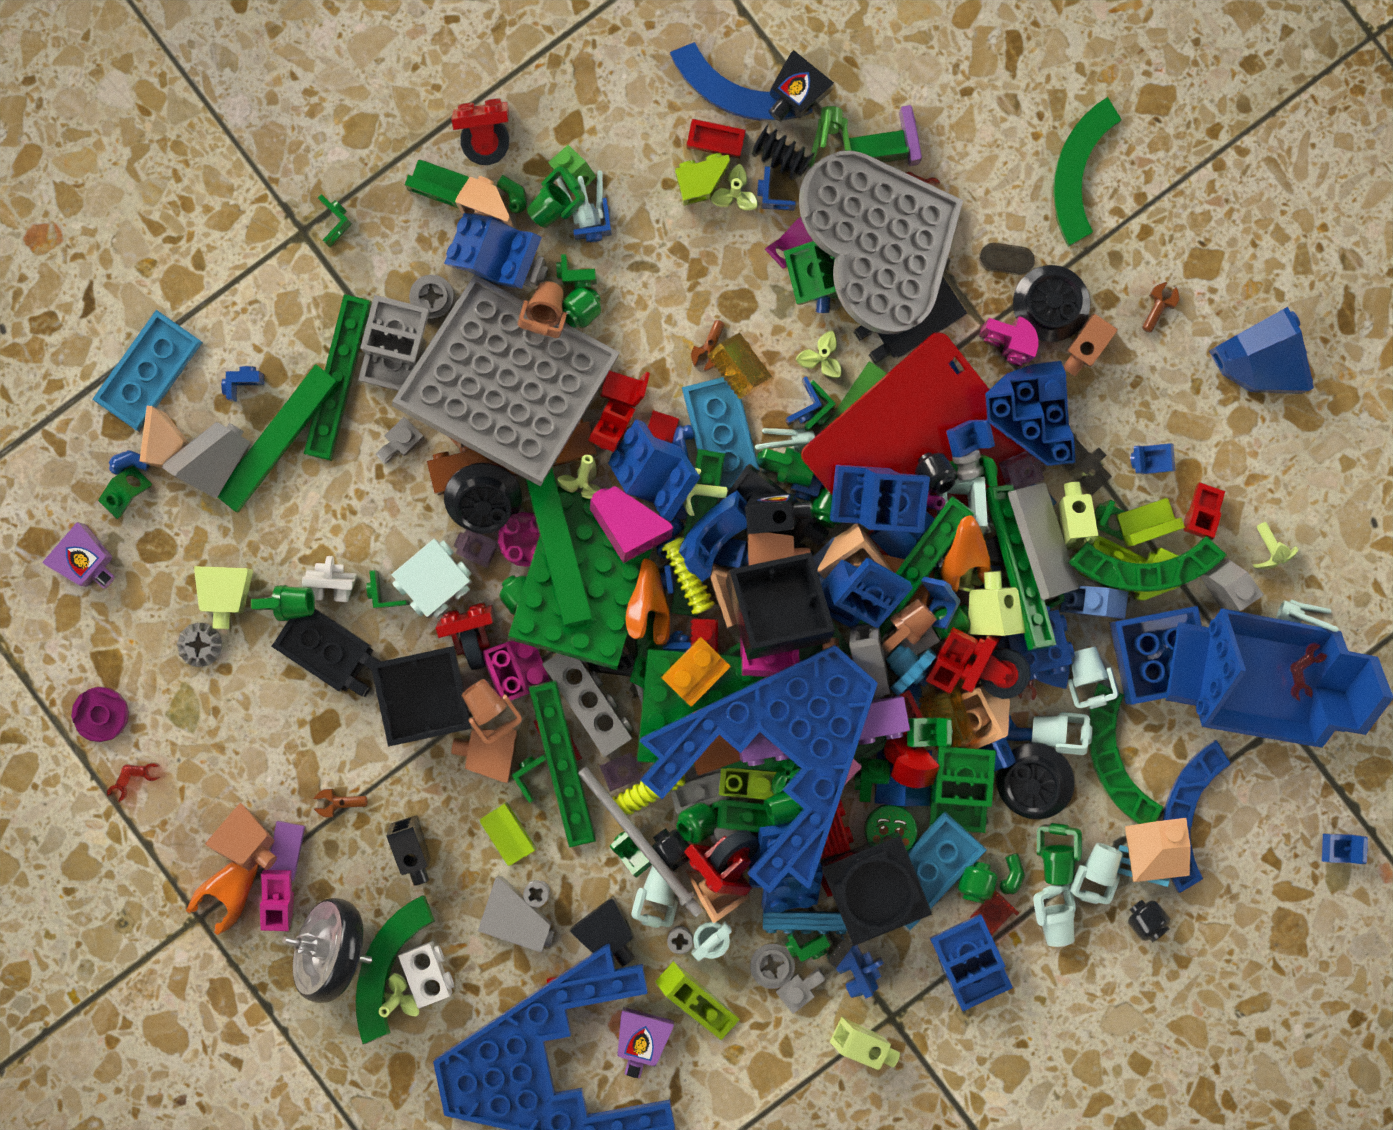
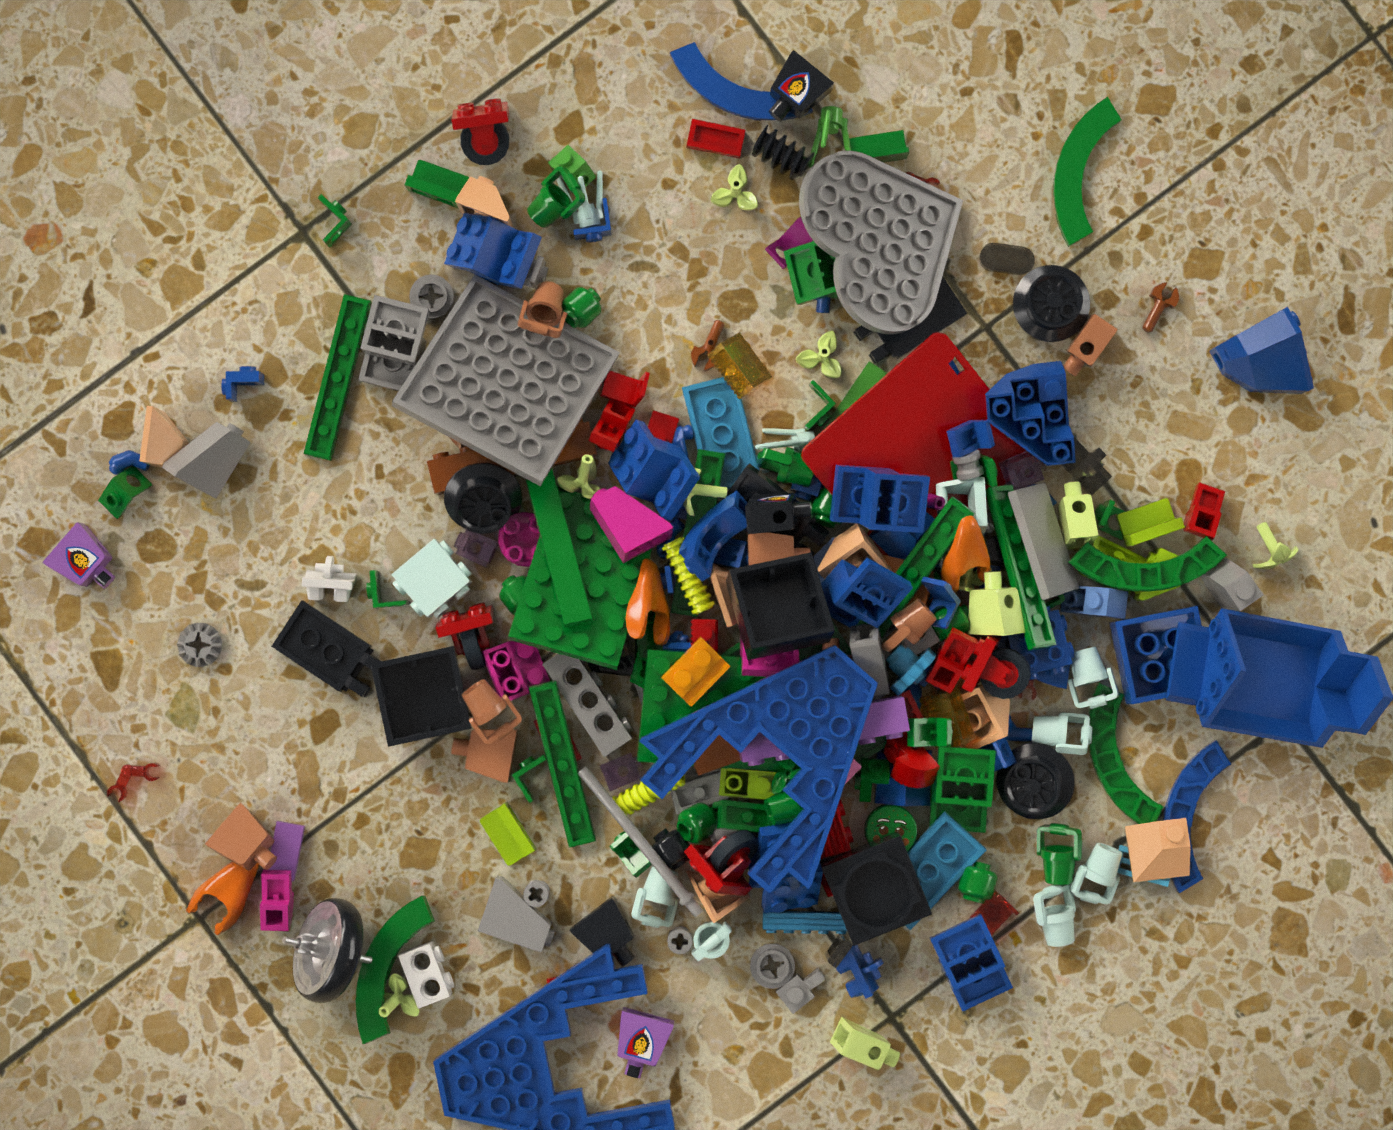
(100, 714): magenta tile -> none
(147, 370): dark azure tile -> none
(222, 592): yellowish green torso -> none
(277, 438): green tile -> none
(287, 602): green piece -> none
(338, 802): dark orange bar -> none
(402, 438): light grey plate -> none
(407, 838): black torso -> none
(516, 194): green arm -> none
(578, 277): green bracket -> none
(696, 1000): lime slope -> none
(701, 179): lime slope -> none
(763, 190): blue bracket -> none
(806, 413): blue bracket -> none
(814, 948): green bracket -> none
(910, 133): medium lavender tile -> none
(939, 470): black head -> none
(1016, 876): green arm -> none
(1019, 339): dark pink brick -> none
(1149, 920): black head -> none
(1153, 459): blue bracket -> none
(1292, 612): light aqua plant -> none
(1297, 670): clear red arm -> none
(1344, 848): blue bracket -> none

